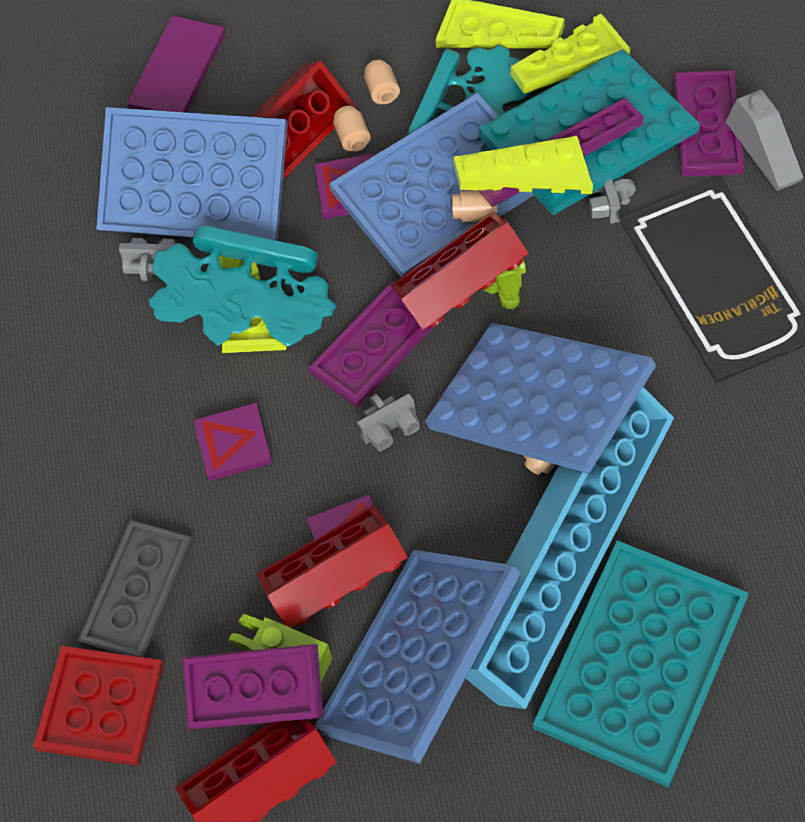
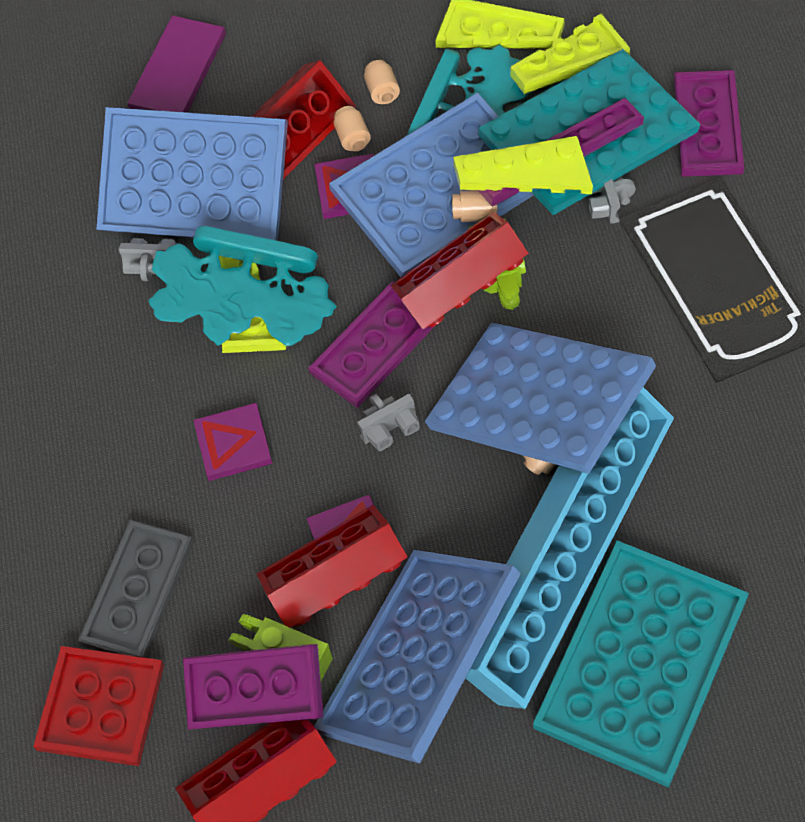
(765, 138): light grey slope -> none

